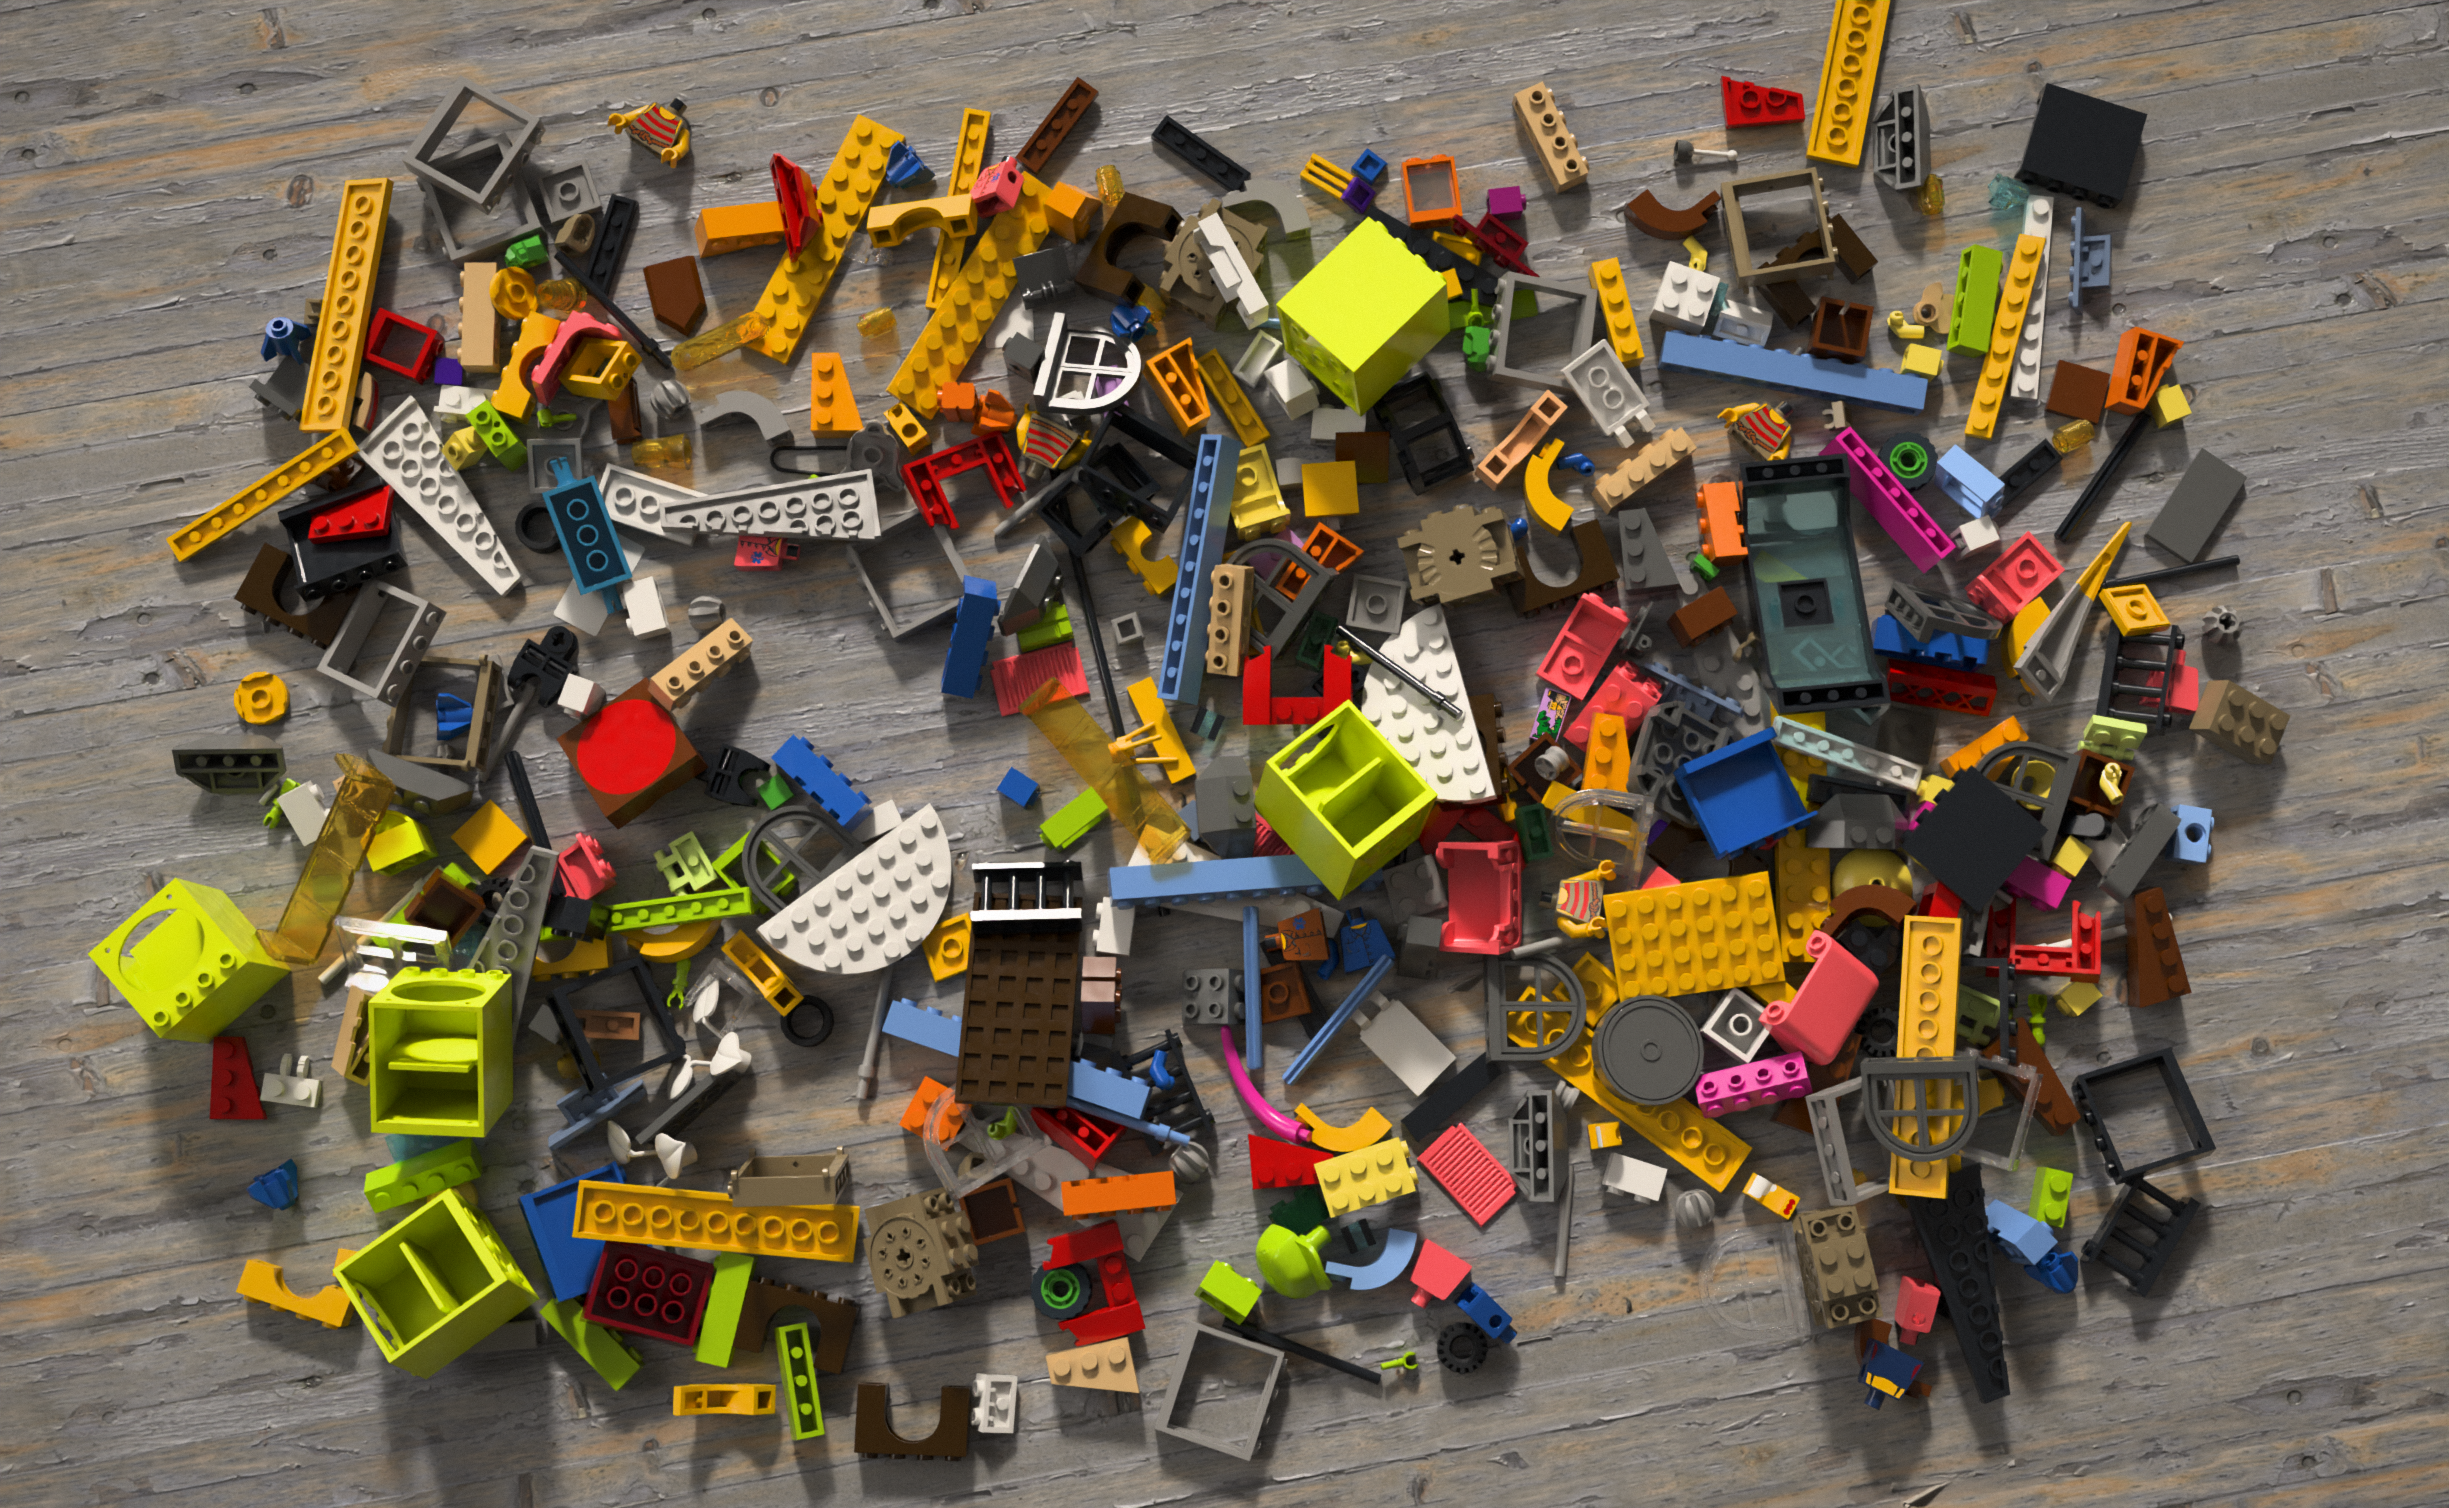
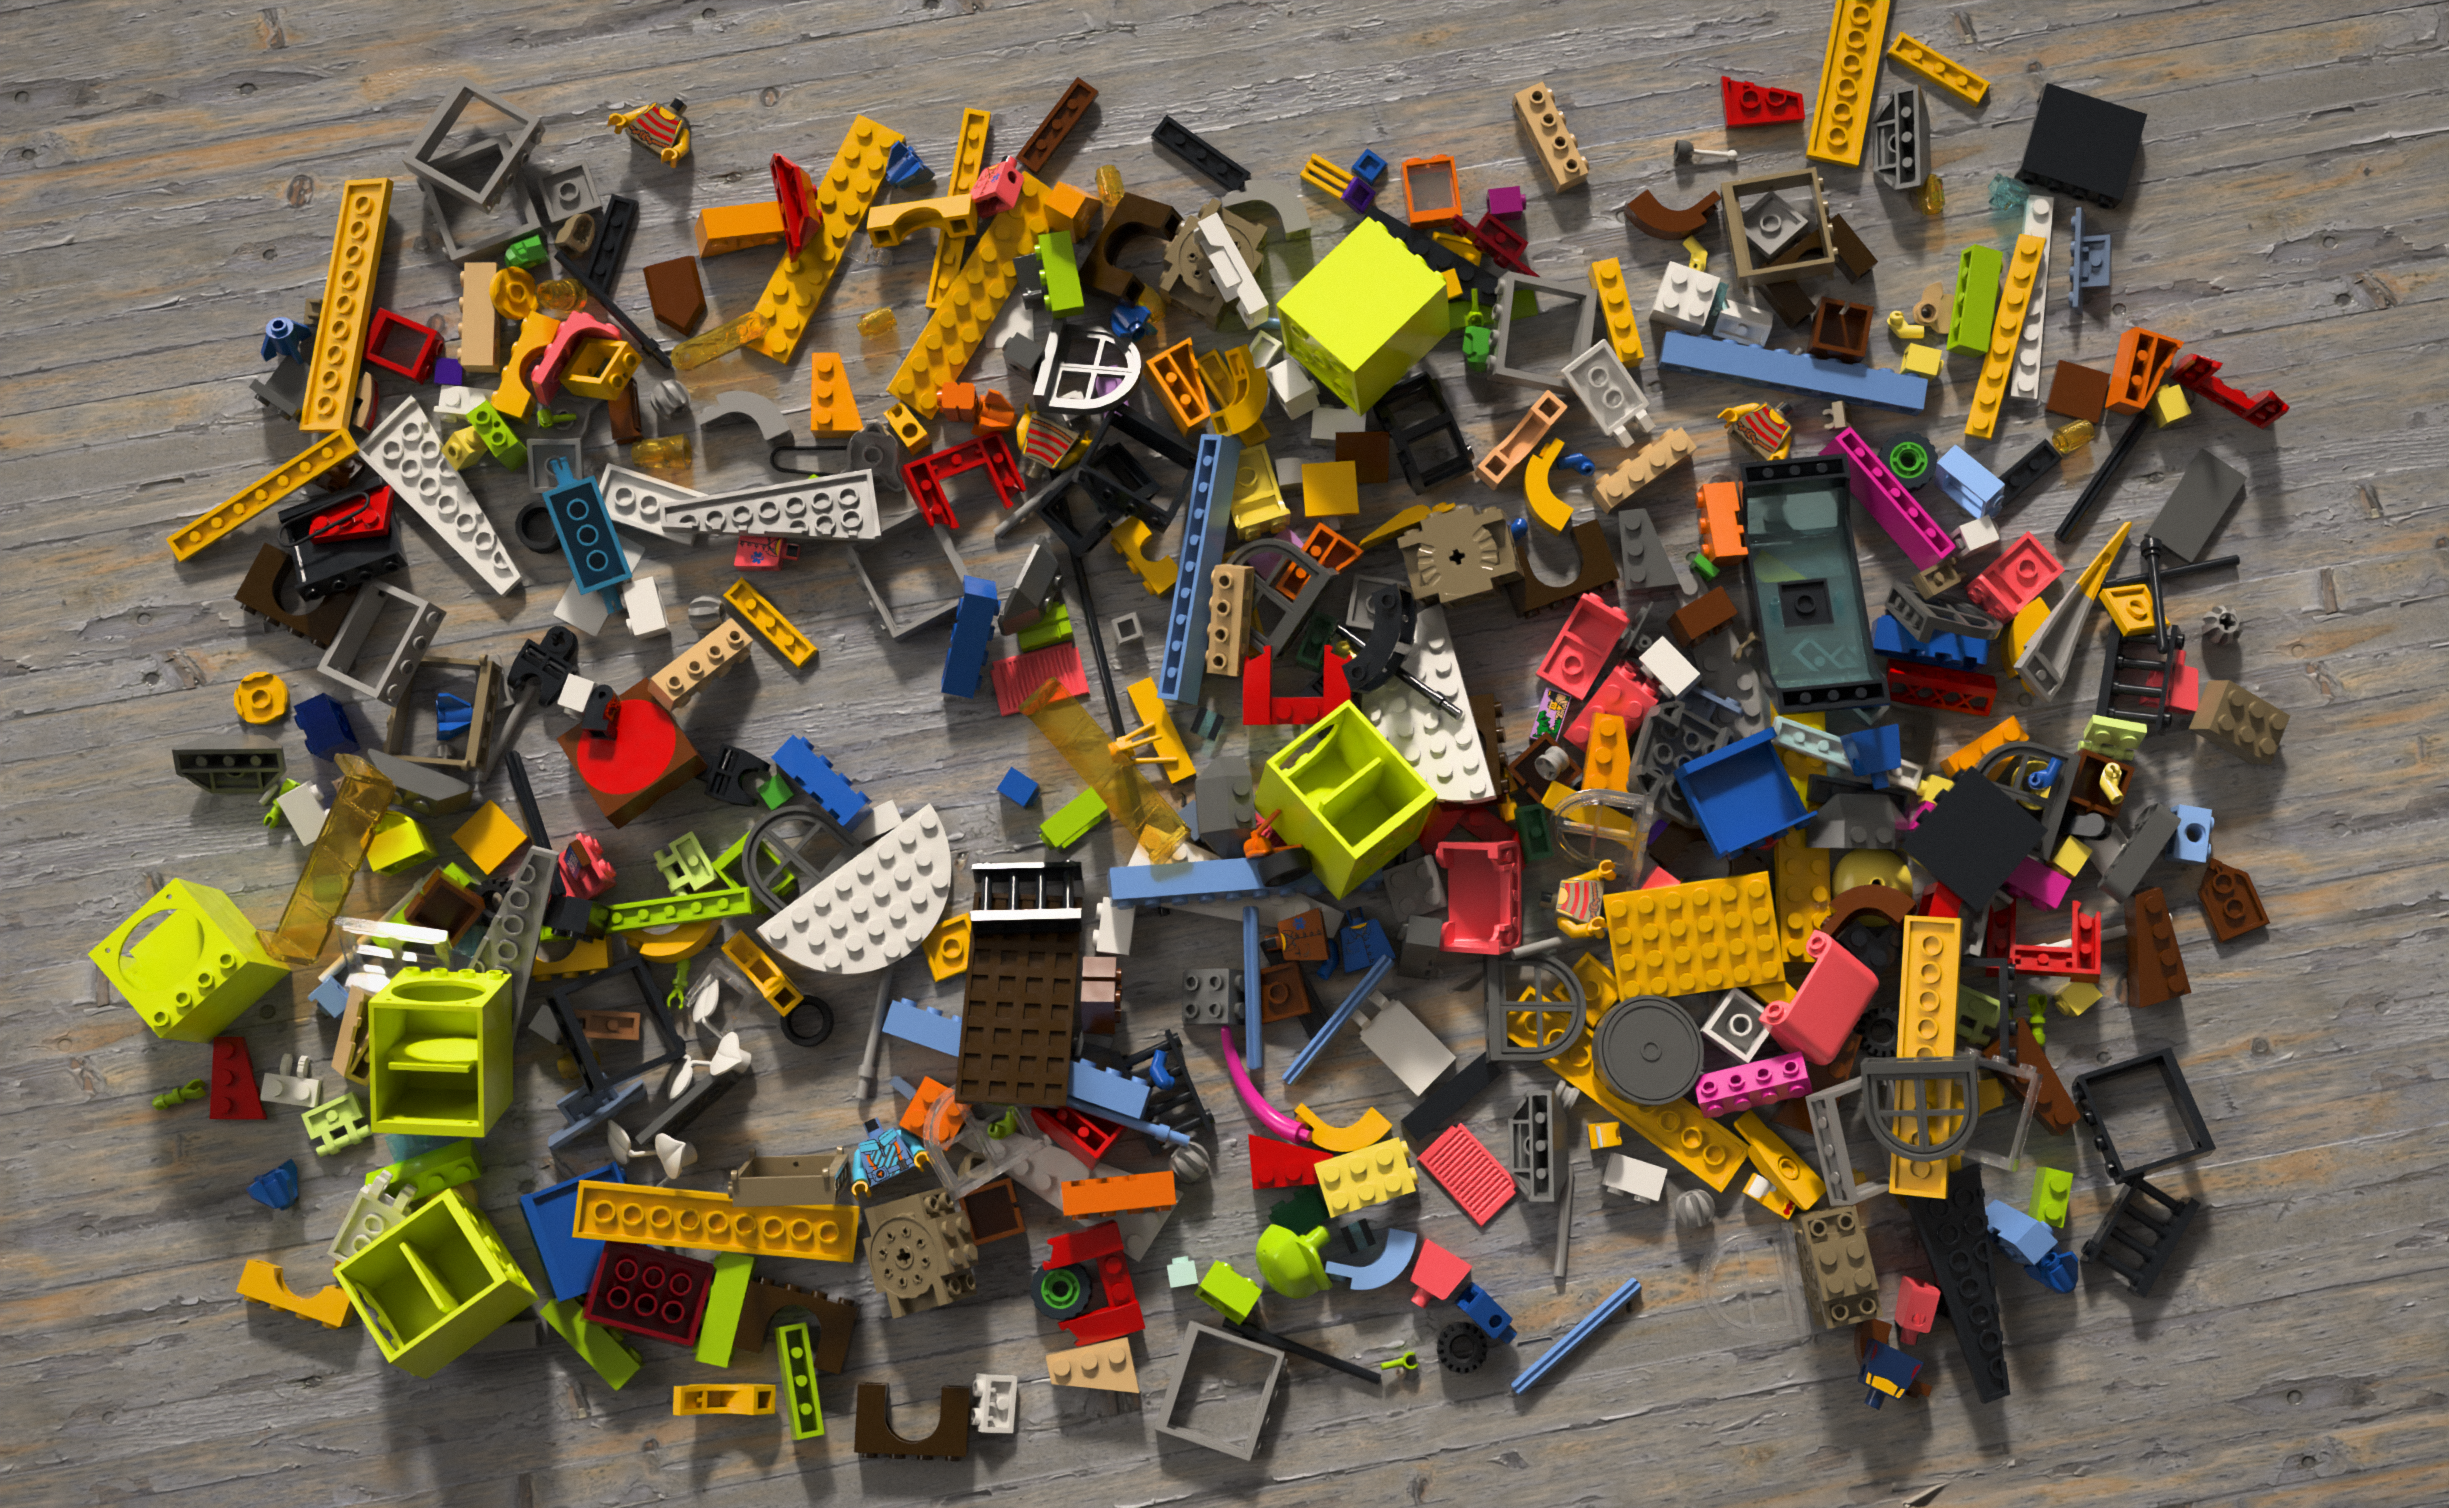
(179, 1096): none -> lime piece
(325, 727): none -> clear blue brick
(327, 527): none -> black piece
(330, 998): none -> light blue brick
(333, 1116): none -> yellowish green plate
(371, 1216): none -> tile
(577, 860): none -> reddish brown tile
(601, 713): none -> black leg
(770, 623): none -> yellow tile
(884, 1156): none -> torso
(903, 1087): none -> sand blue tile
(1059, 274): none -> lime brick
(1182, 1272): none -> light aqua plate
(1249, 395): none -> yellow arch
(1260, 845): none -> orange plant
(1284, 867): none -> black tyre
(1389, 640): none -> black window
(1402, 522): none -> yellow piece
(1576, 1336): none -> medium blue axle
(1670, 669): none -> white brick
(1772, 224): none -> light grey plate
(1779, 1162): none -> yellow piece
(1874, 753): none -> blue torso
(1938, 69): none -> yellow tile
(1938, 578): none -> dark tan hinge
(2046, 777): none -> blue arm
(2151, 551): none -> black piece
(2196, 374): none -> red wedge
(2230, 901): none -> reddish brown tile

